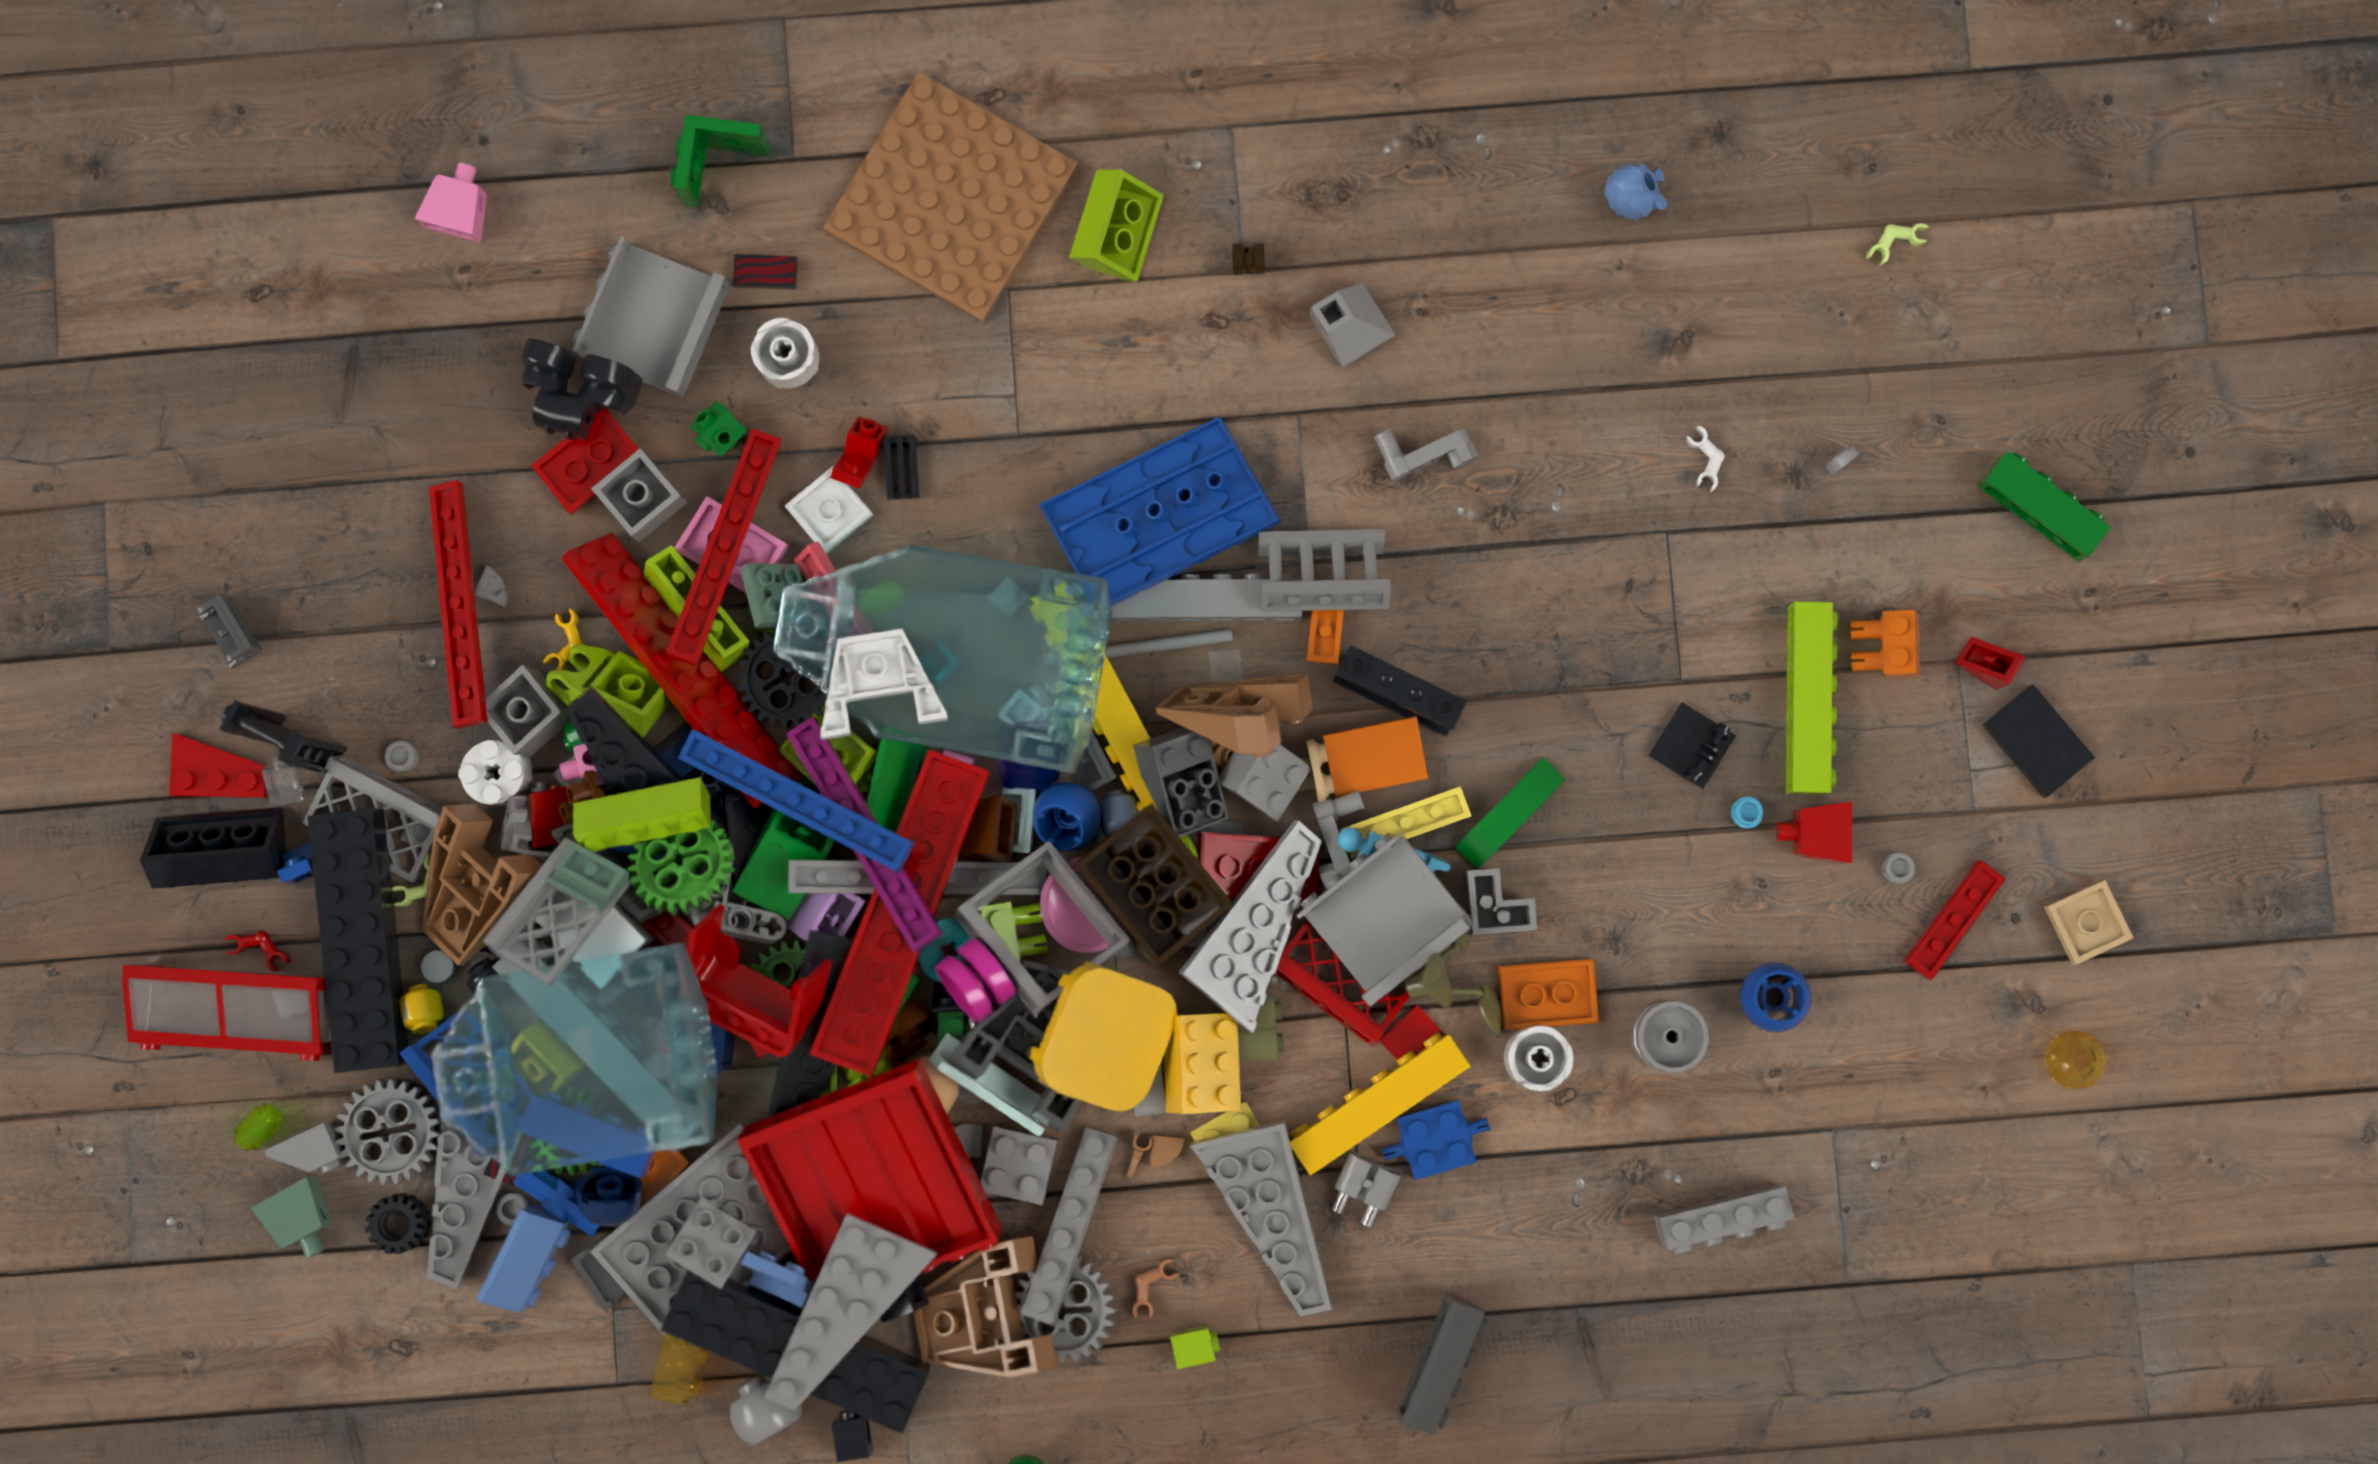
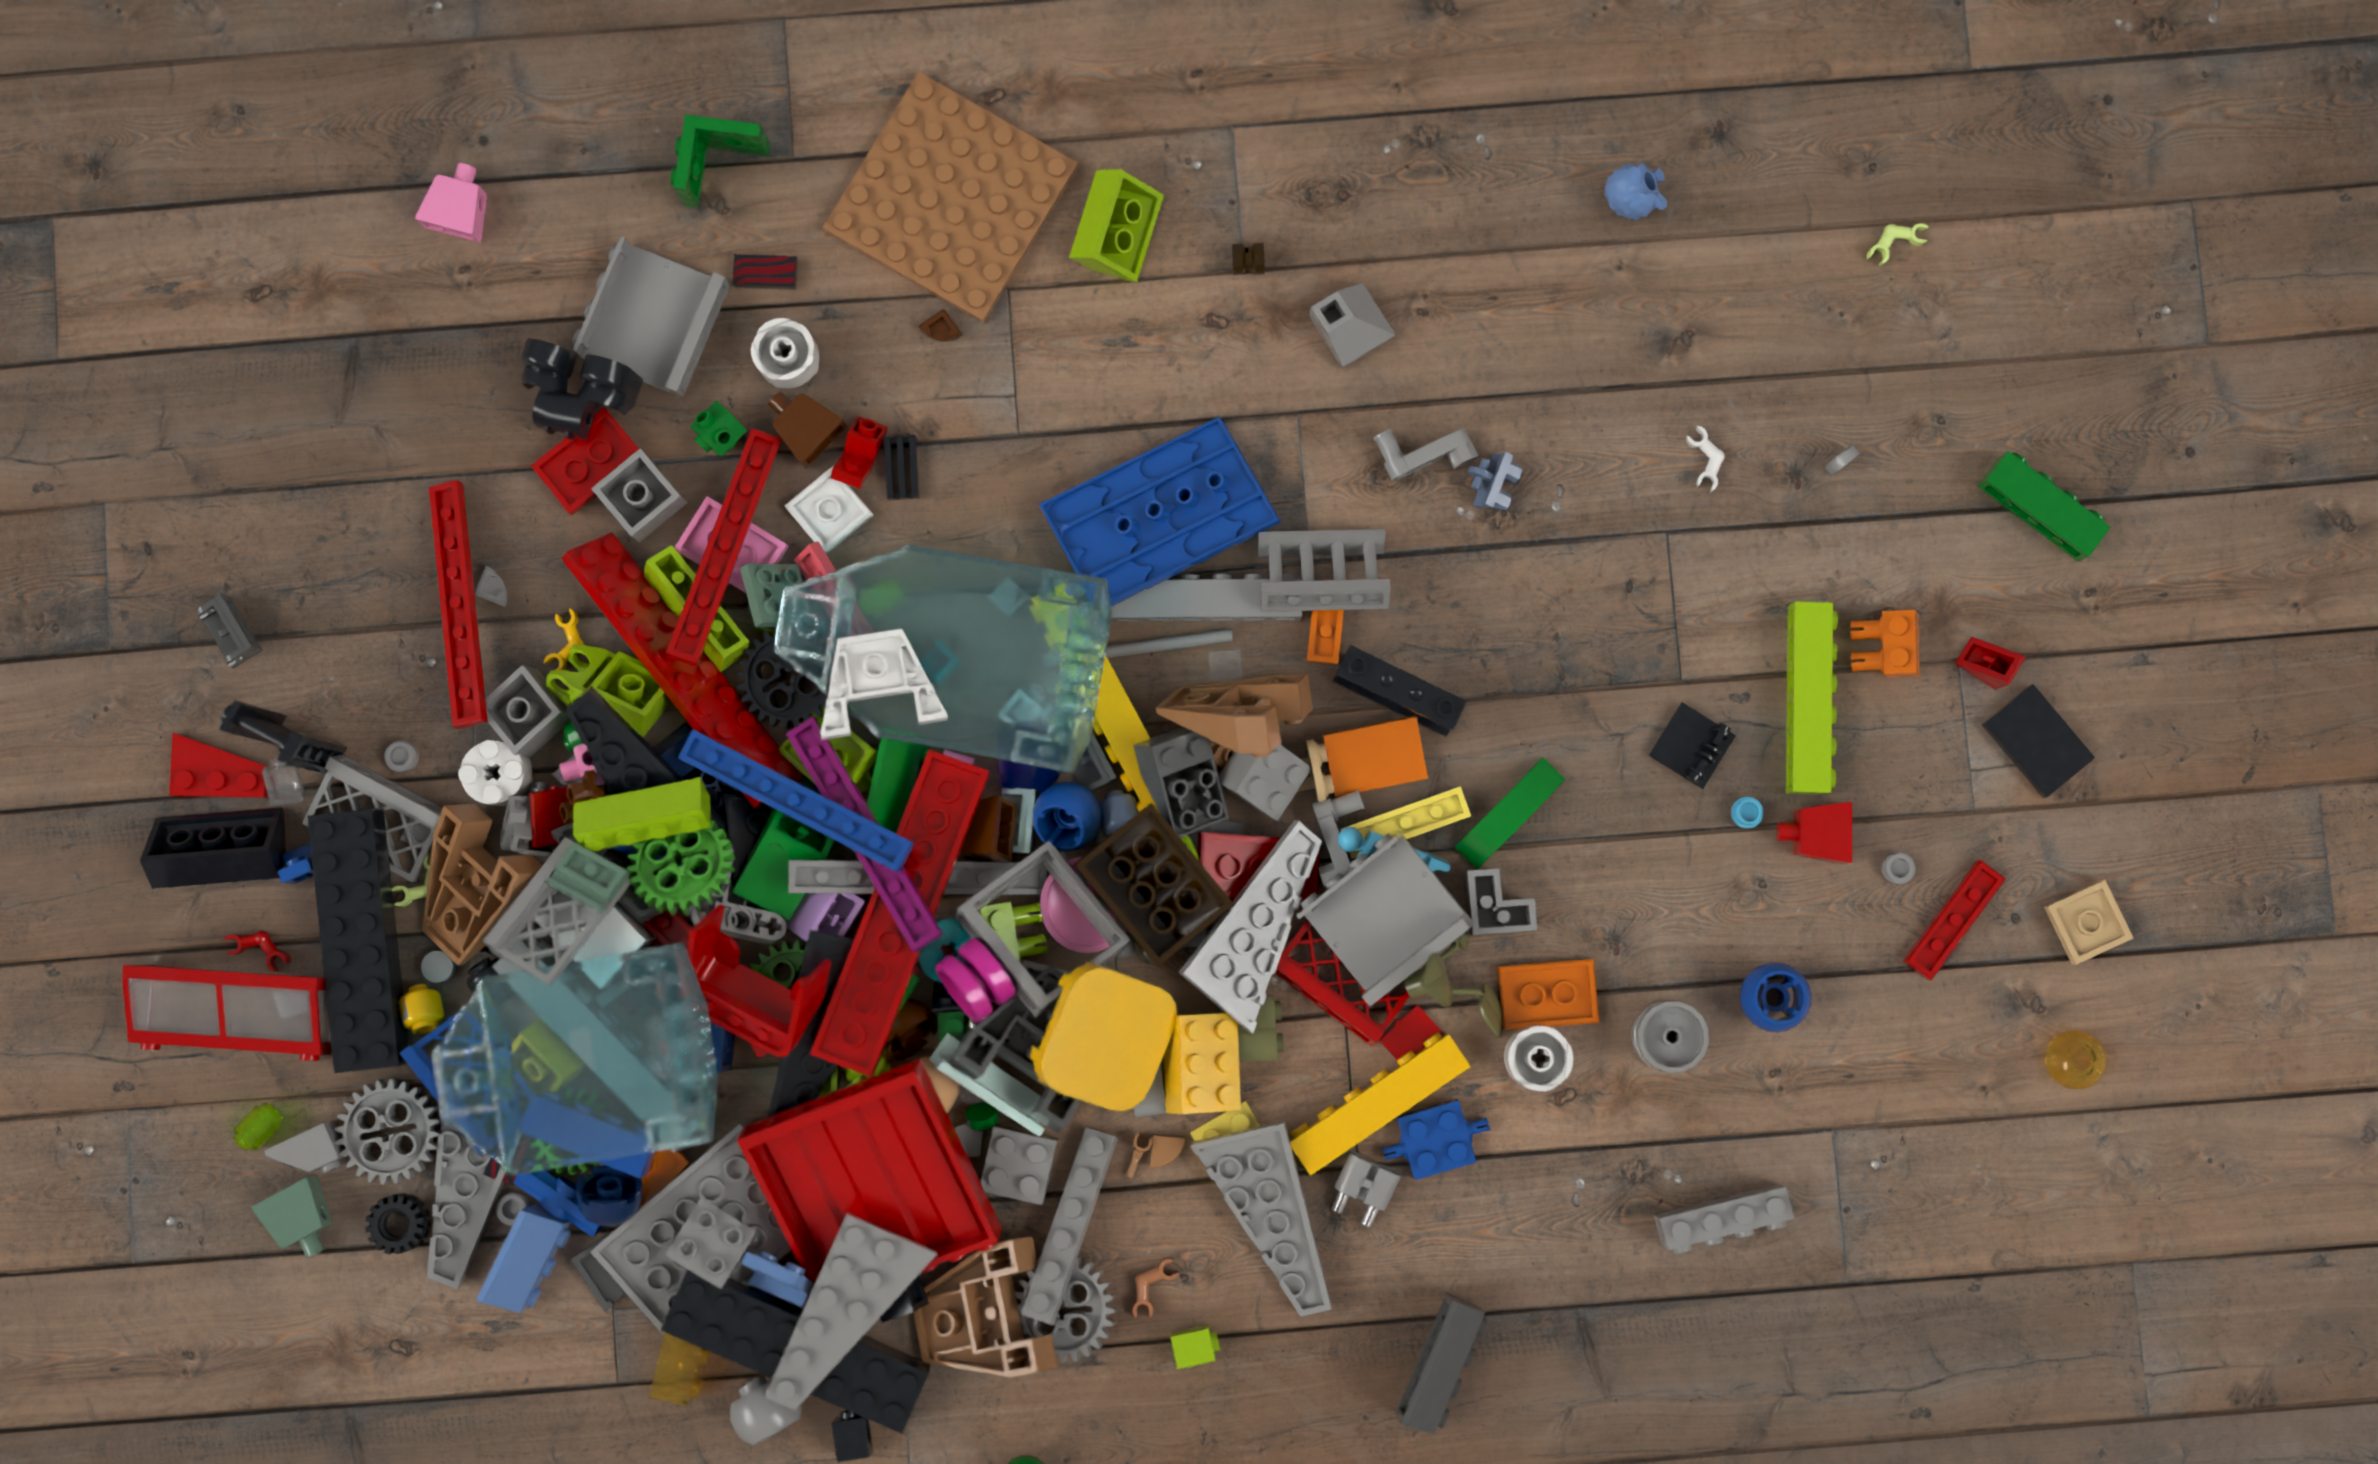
(805, 426): none -> reddish brown torso
(940, 327): none -> reddish brown tile
(981, 1116): none -> green tile
(1489, 480): none -> sand blue hips

